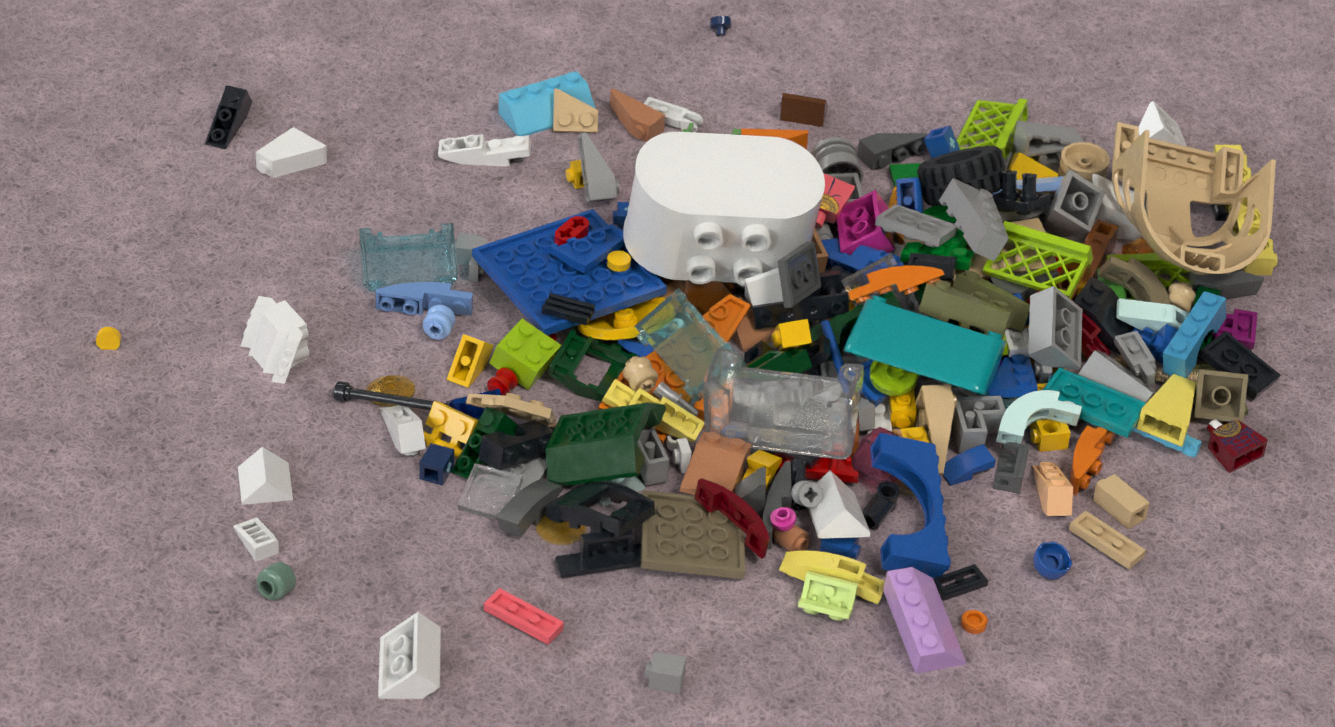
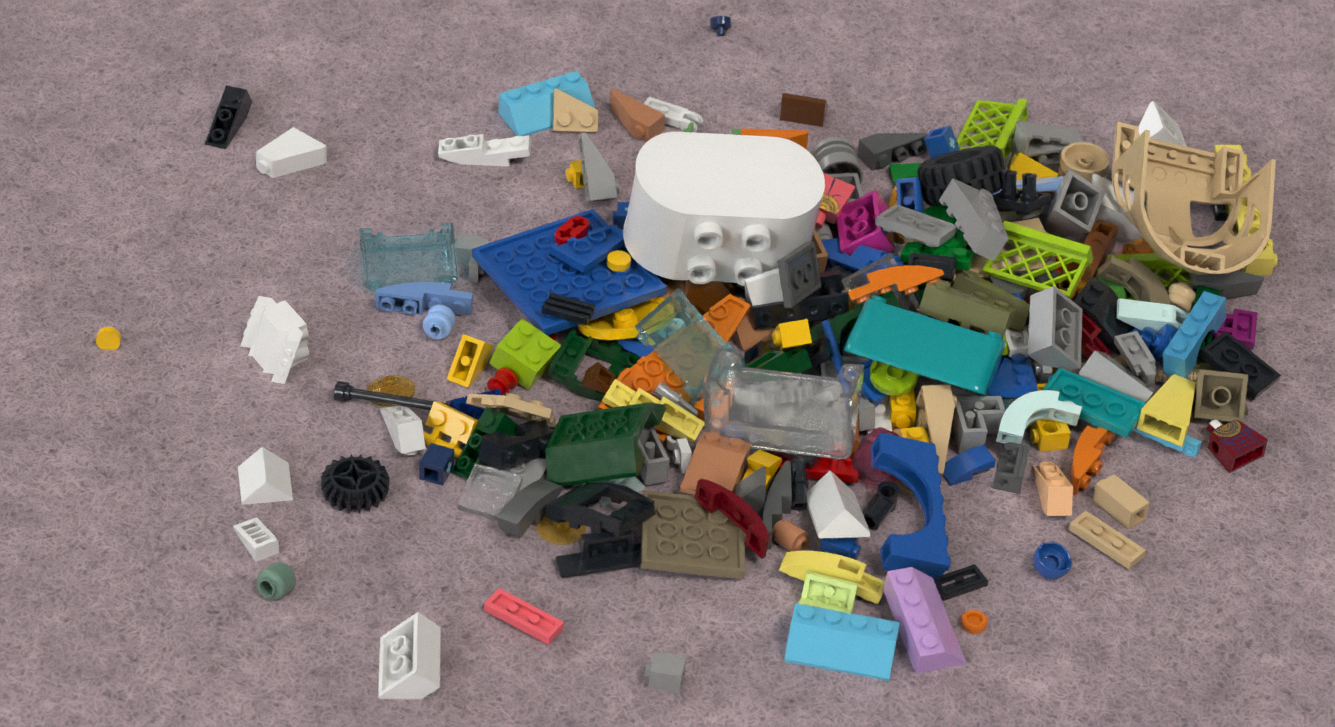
(355, 483): none -> black gear
(598, 378): none -> reddish brown slope
(640, 374): tan piece -> none
(783, 518): dark pink plate -> none
(803, 489): light grey wheel -> none
(842, 642): none -> medium azure slope

